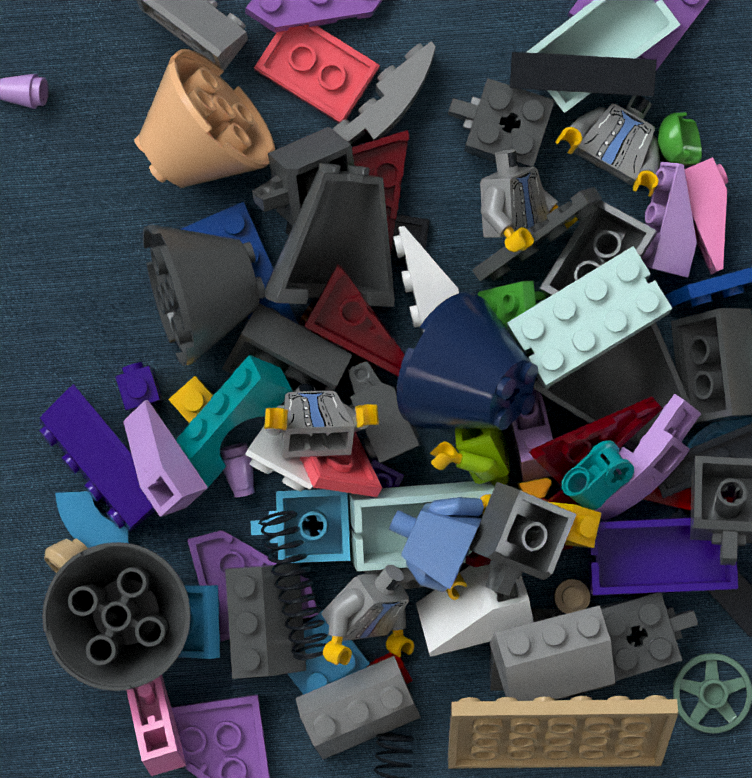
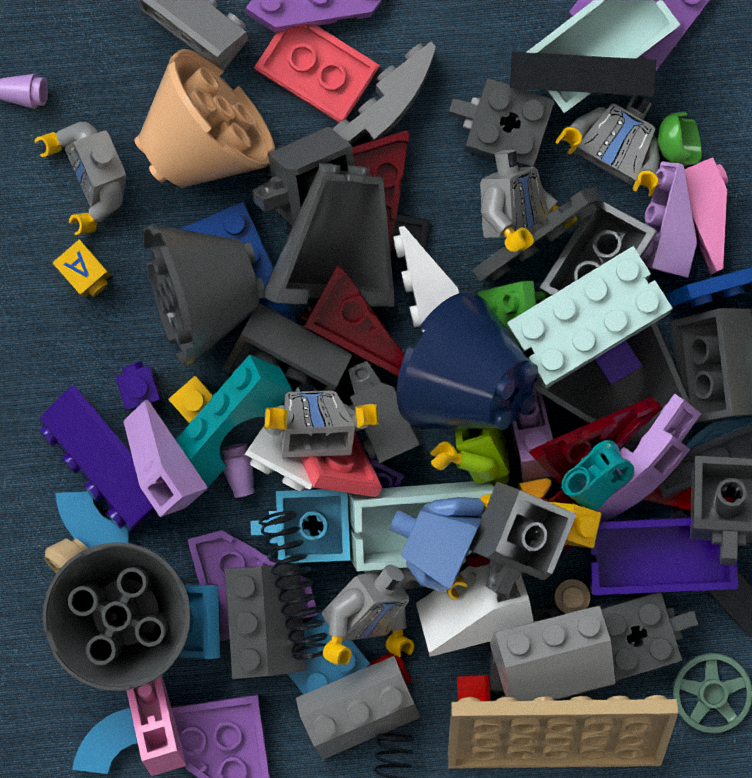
(82, 270): none -> yellow brick
(95, 167): none -> light grey torso
(105, 742): none -> dark azure tile
(474, 686): none -> red slope
(618, 363): none -> dark purple brick

